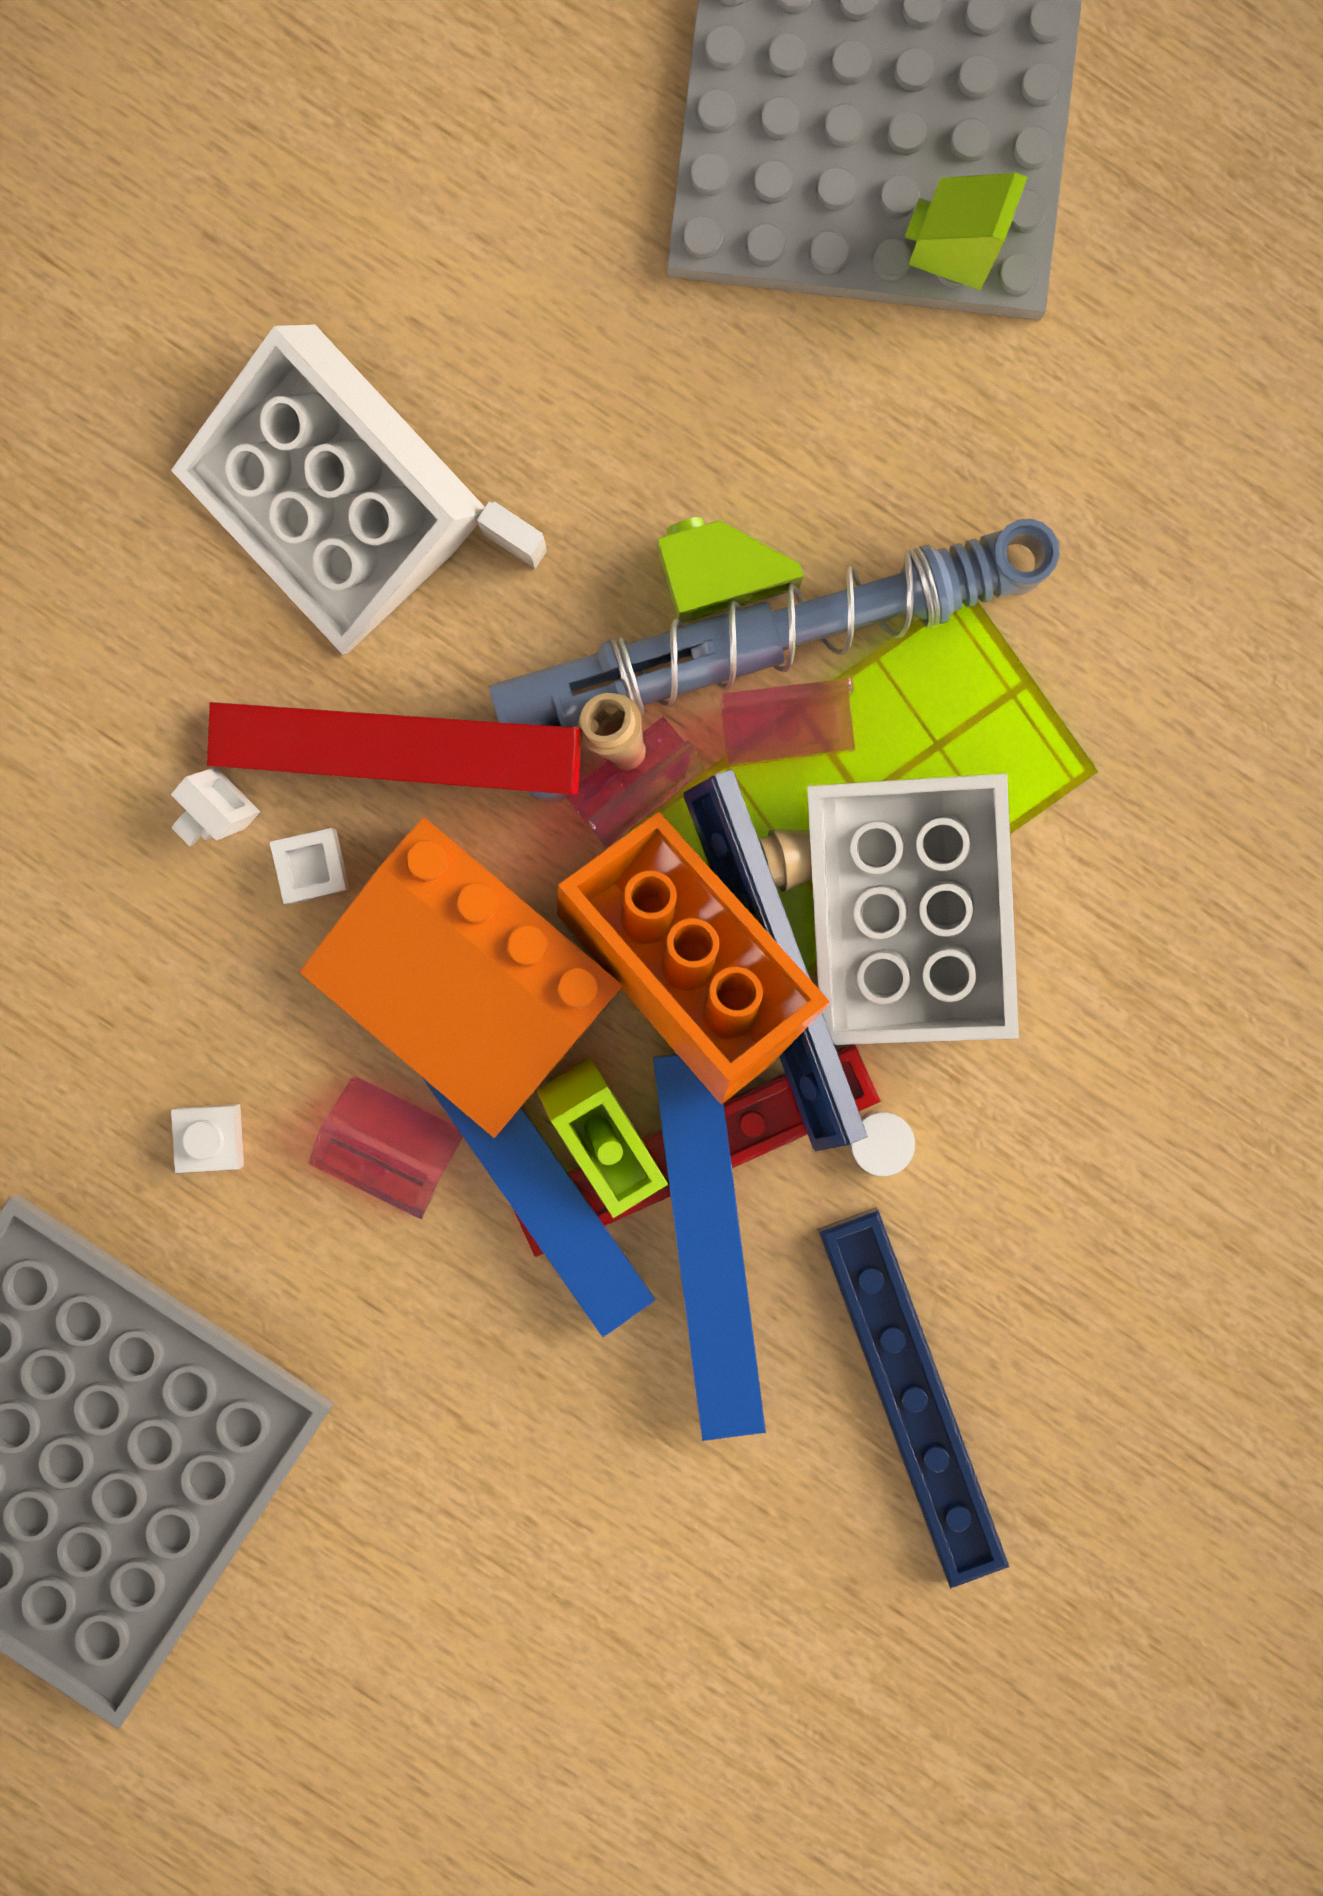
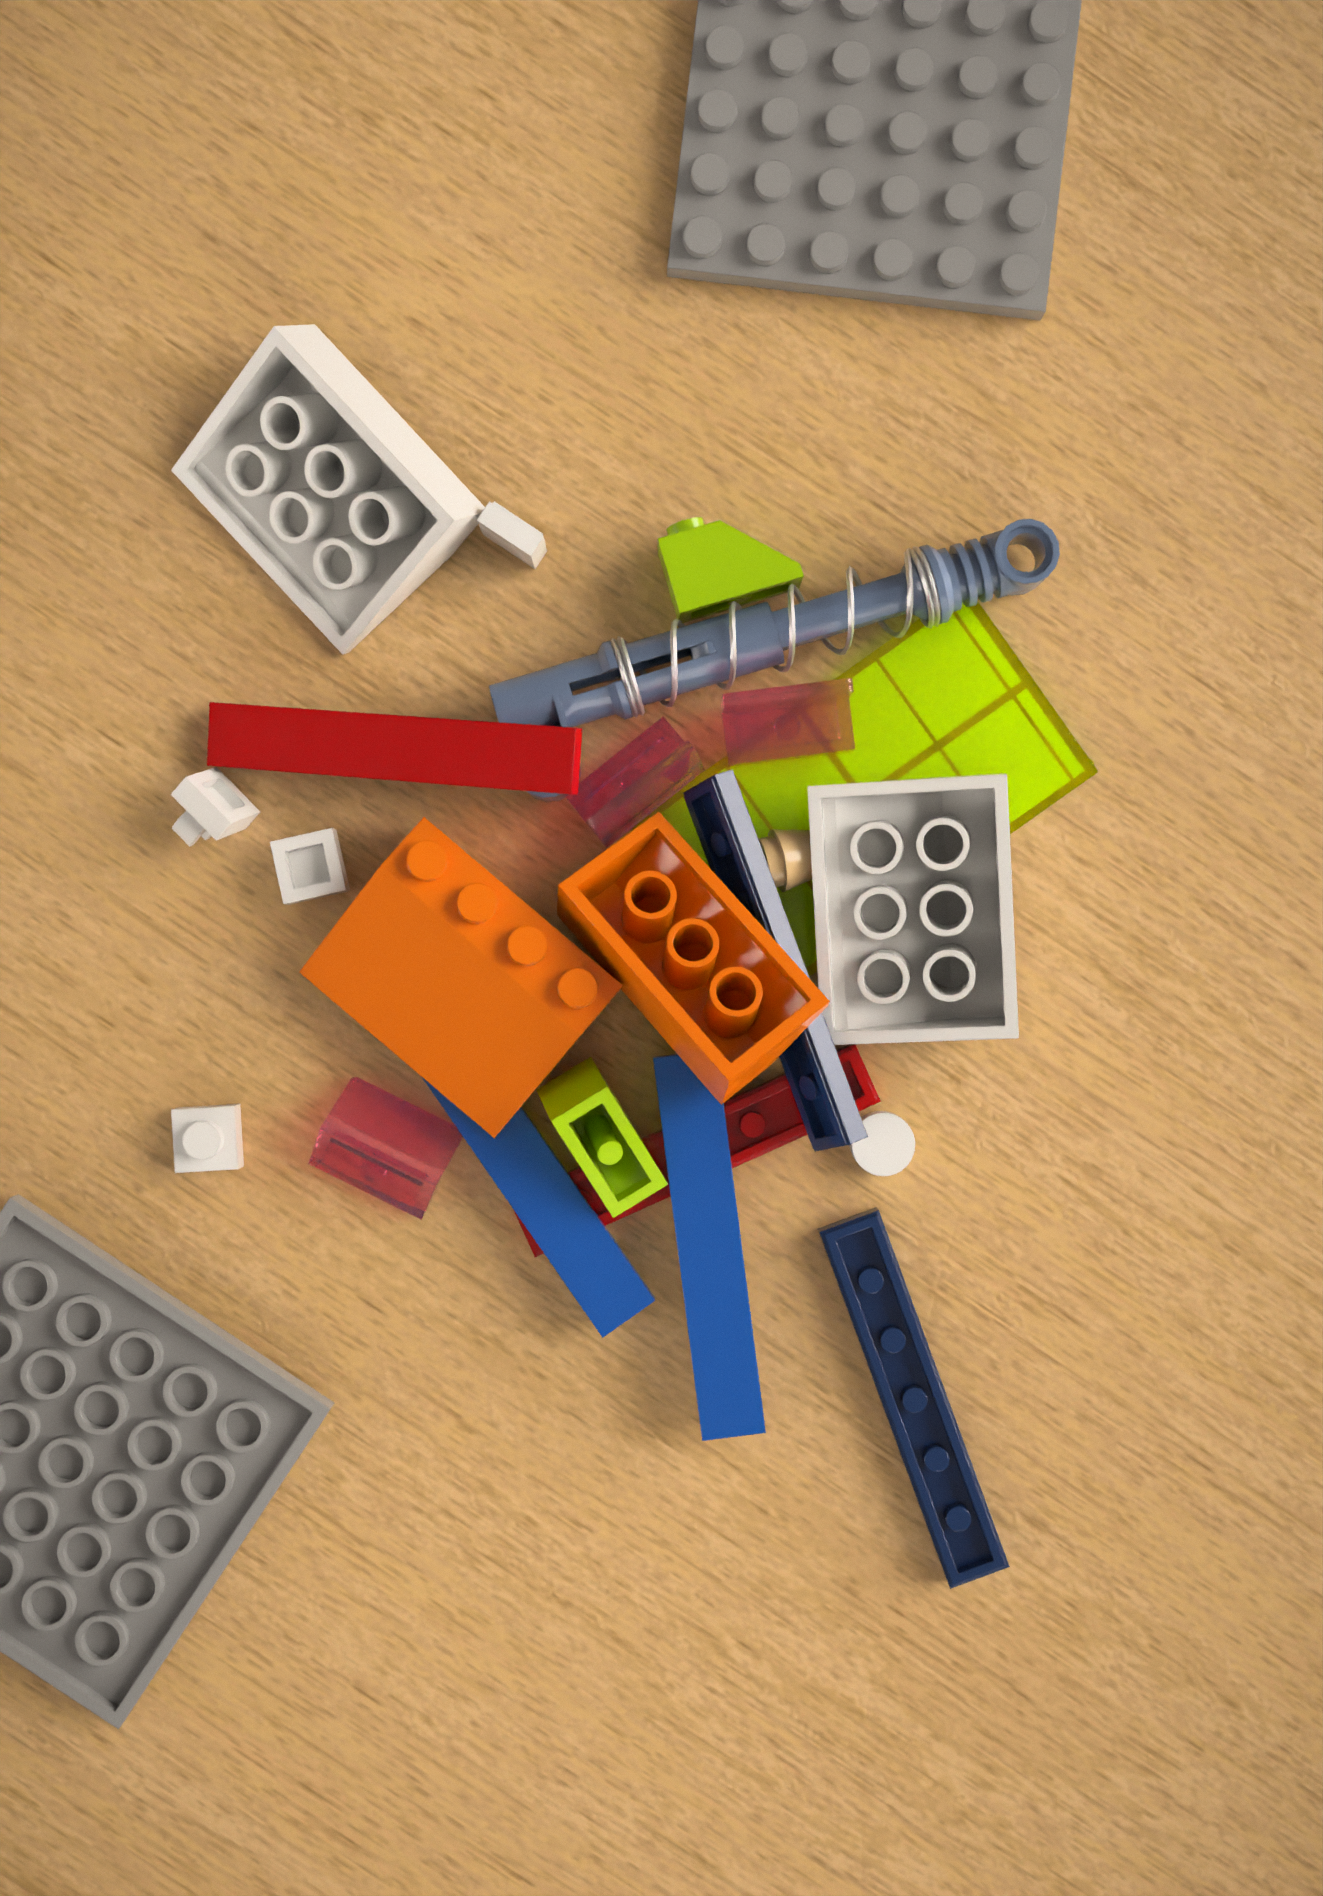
(613, 729): tan cone -> none
(964, 225): lime slope -> none

